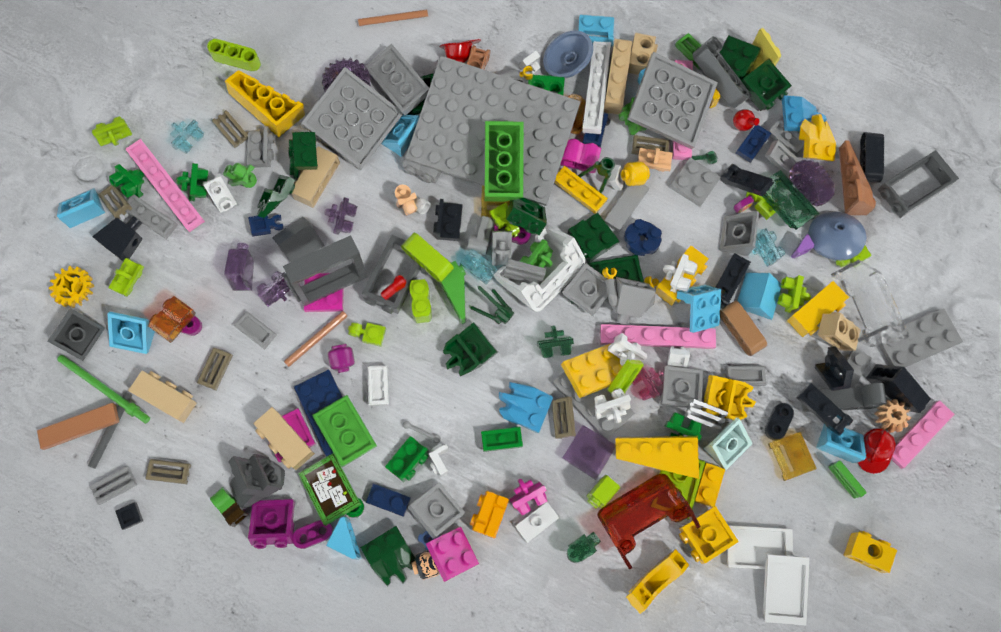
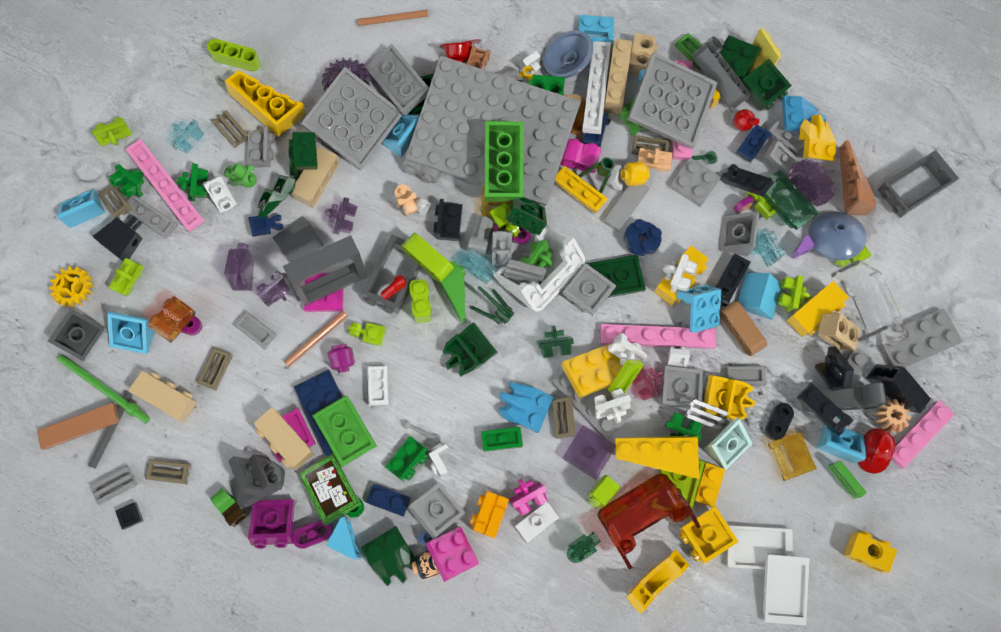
(593, 237): dark green plate -> none
(629, 296): light grey torso -> none
(872, 156): black beam -> none

